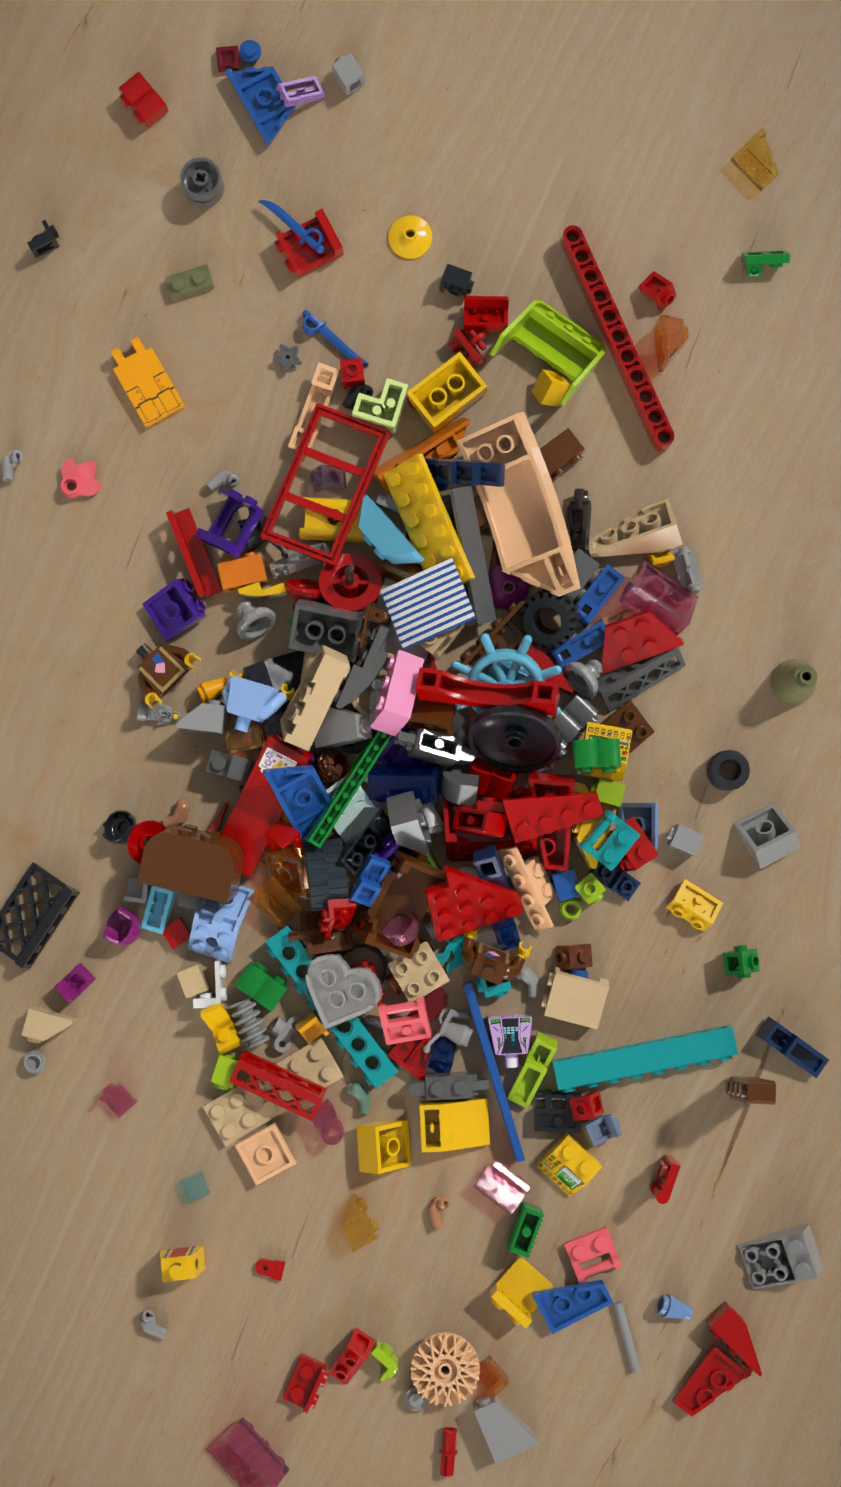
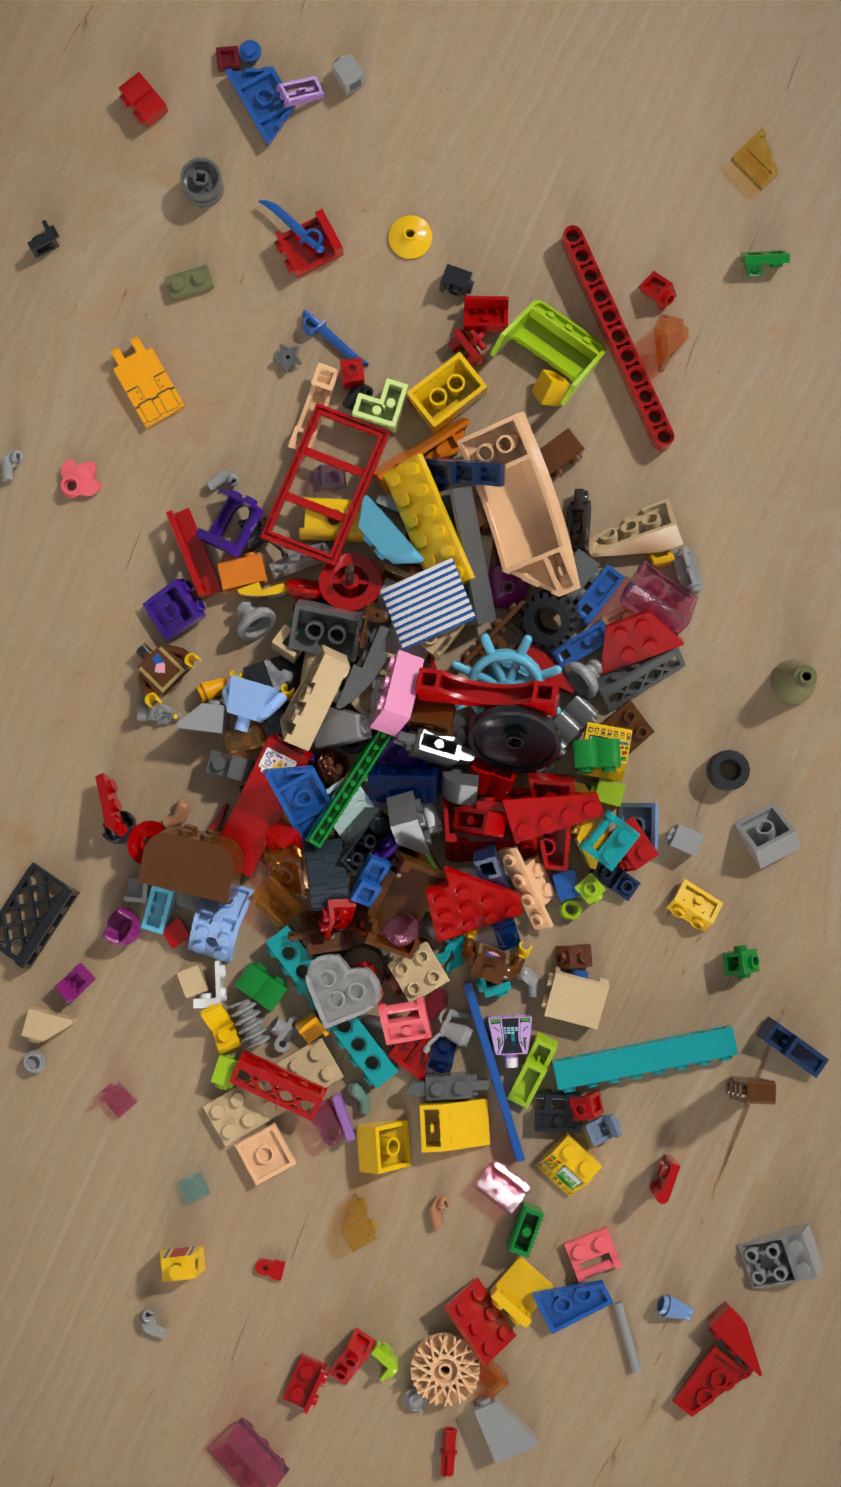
(110, 804): none -> red plate
(281, 642): none -> tan panel
(343, 1116): none -> medium lavender tile
(479, 1321): none -> red plate

